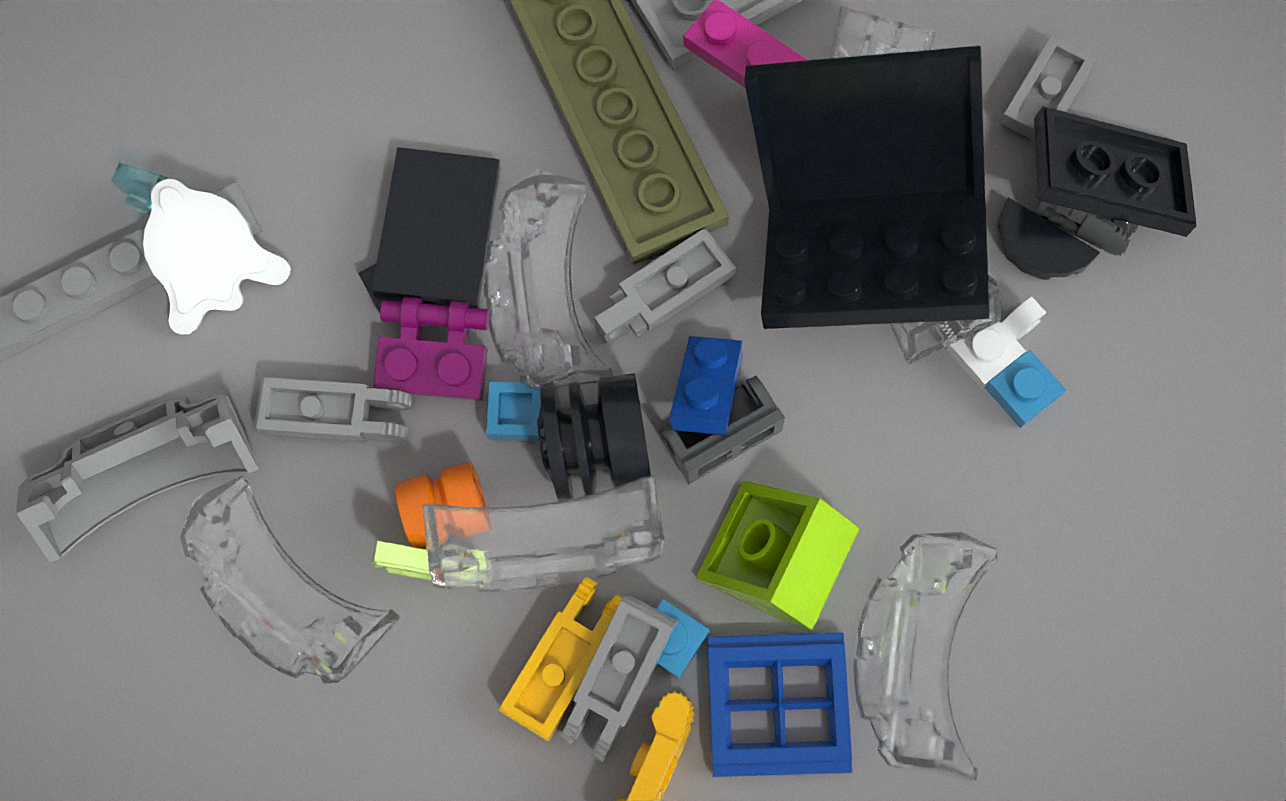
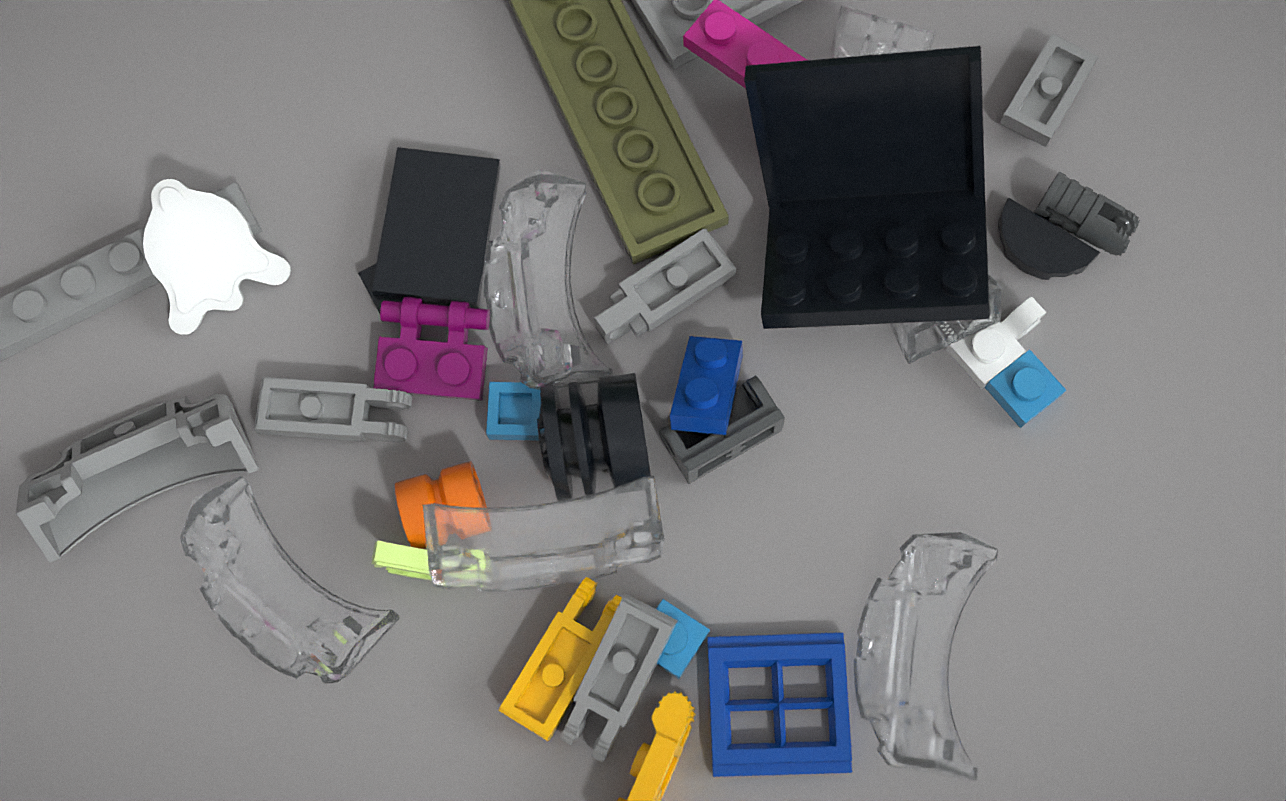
(136, 185): clear light blue plate -> none
(779, 552): lime slope -> none
(1113, 172): black tile -> none

